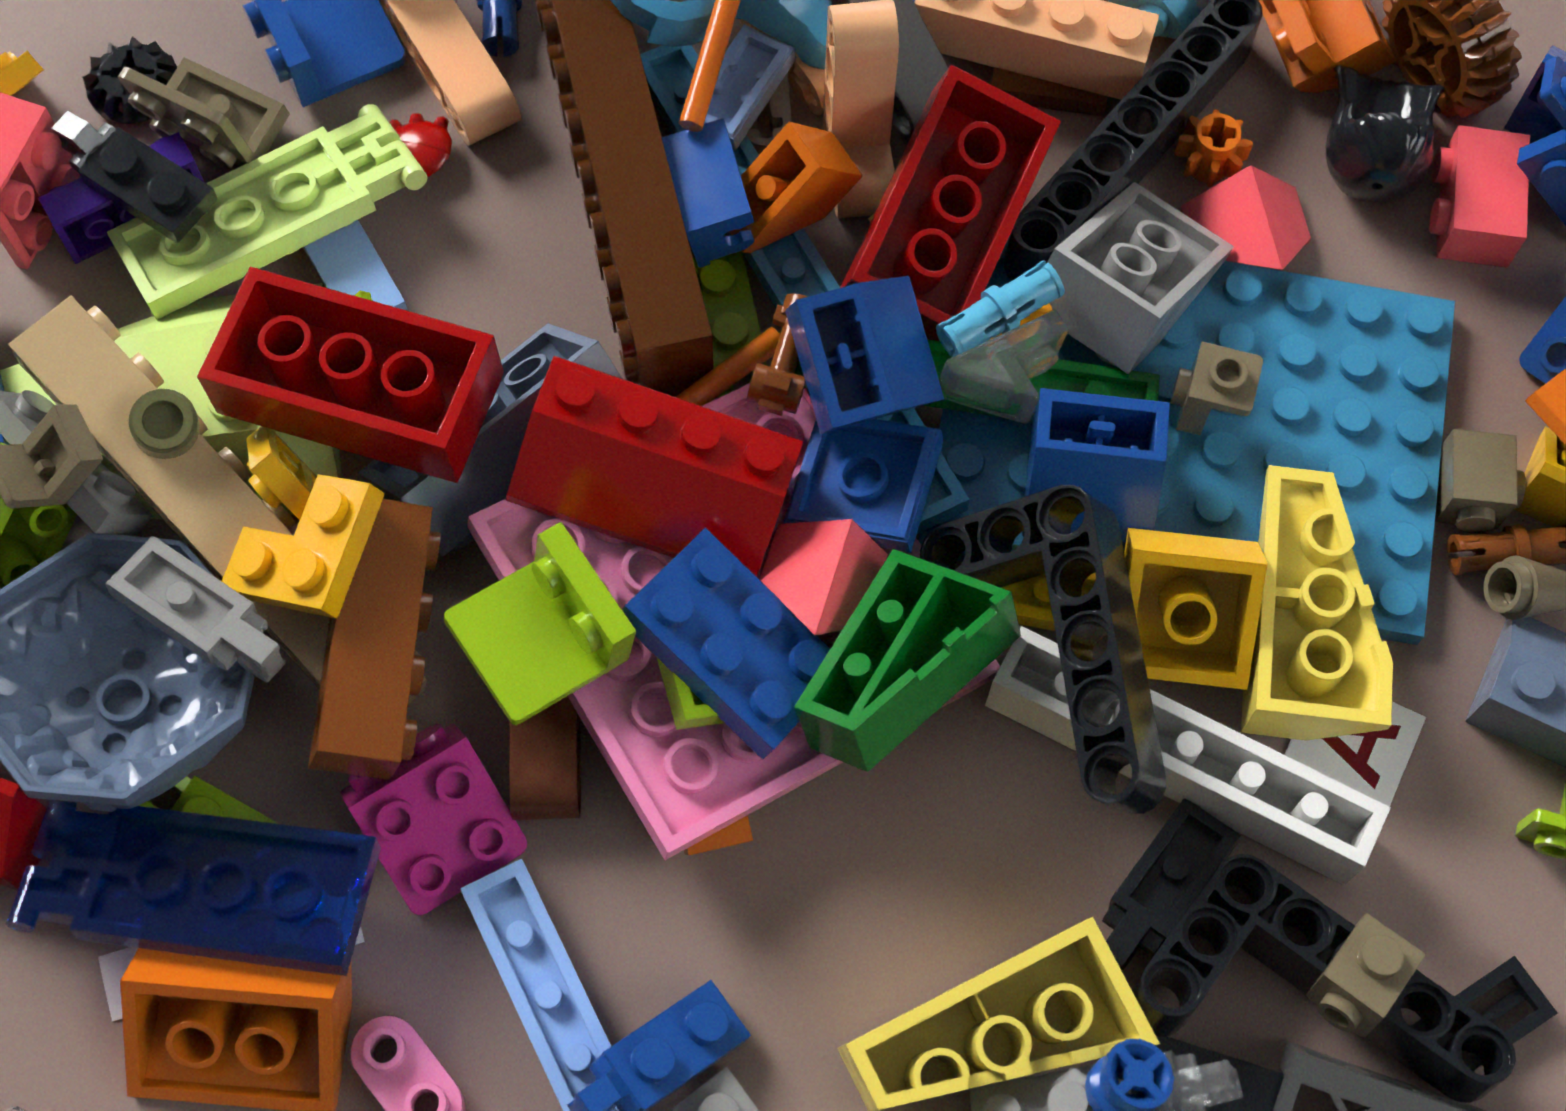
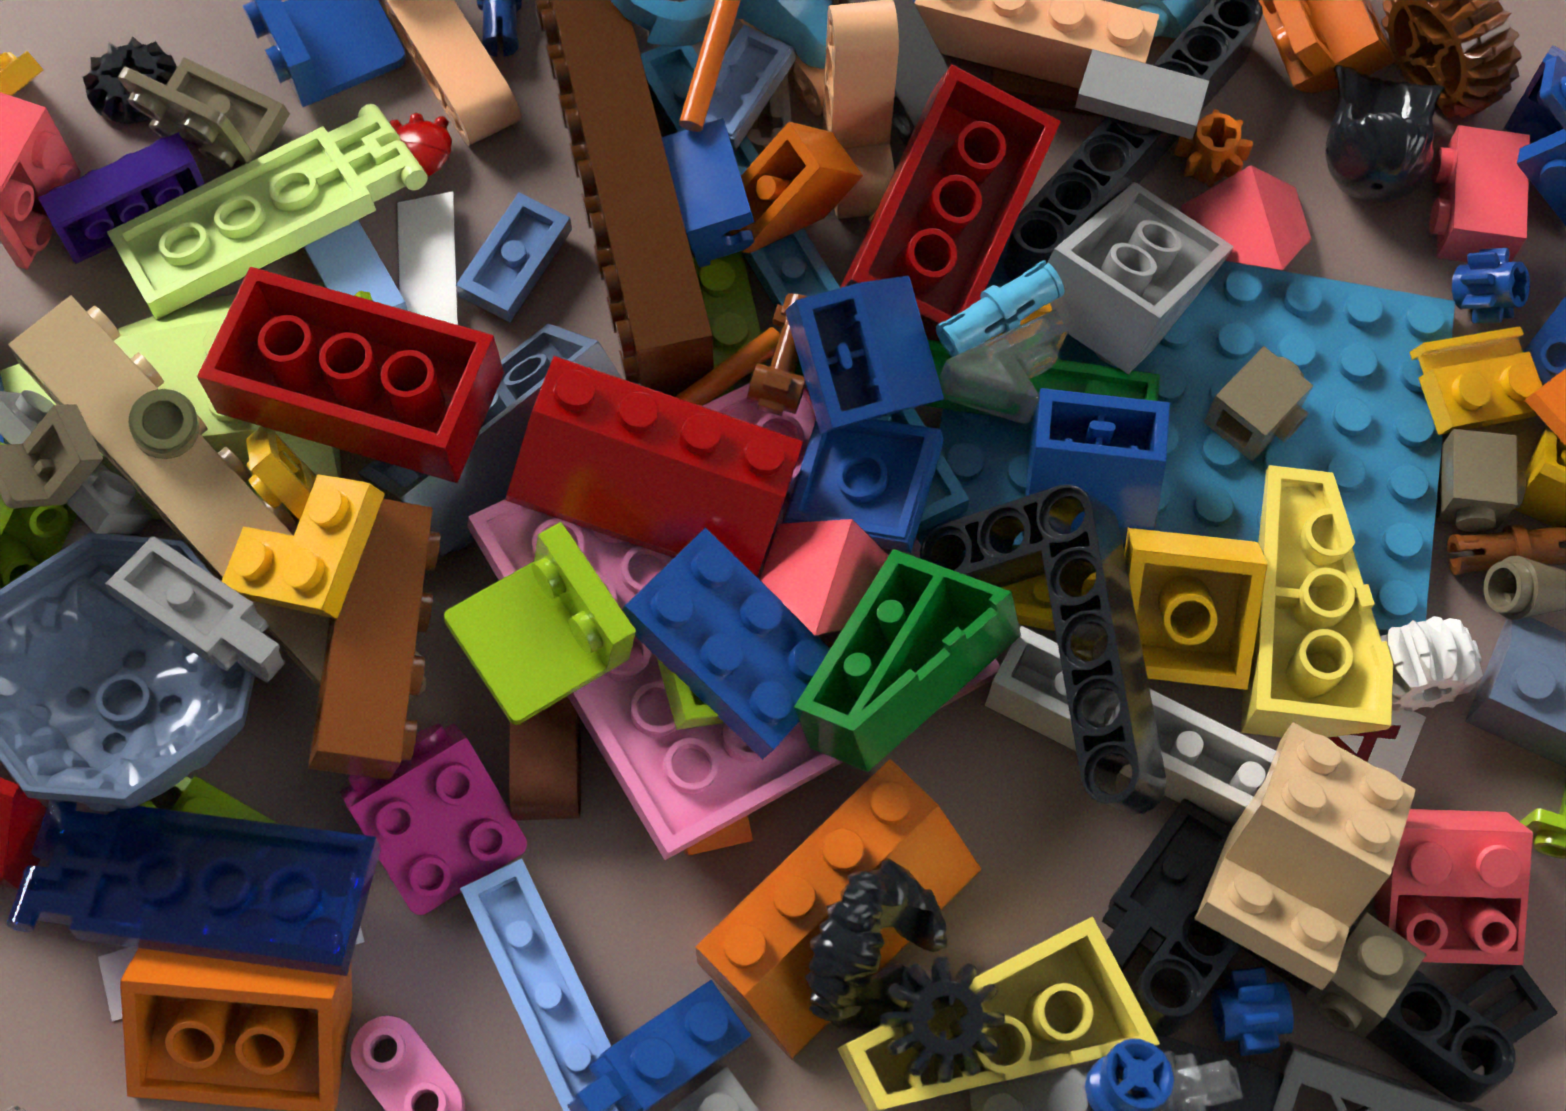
(135, 176): black hinge -> none
(428, 256): none -> white sticker
(514, 257): none -> medium blue plate
(764, 943): none -> orange slope
(852, 939): none -> black piece
(965, 1028): none -> black gear
(1142, 94): none -> light grey tile
(1218, 380): dark tan bracket -> none
(1252, 1011): none -> blue gear
(1260, 404): none -> dark tan brick
(1307, 855): none -> tan bracket
(1431, 662): none -> white gear
(1460, 886): none -> coral slope
(1477, 379): none -> yellow plate
(1490, 285): none -> blue gear

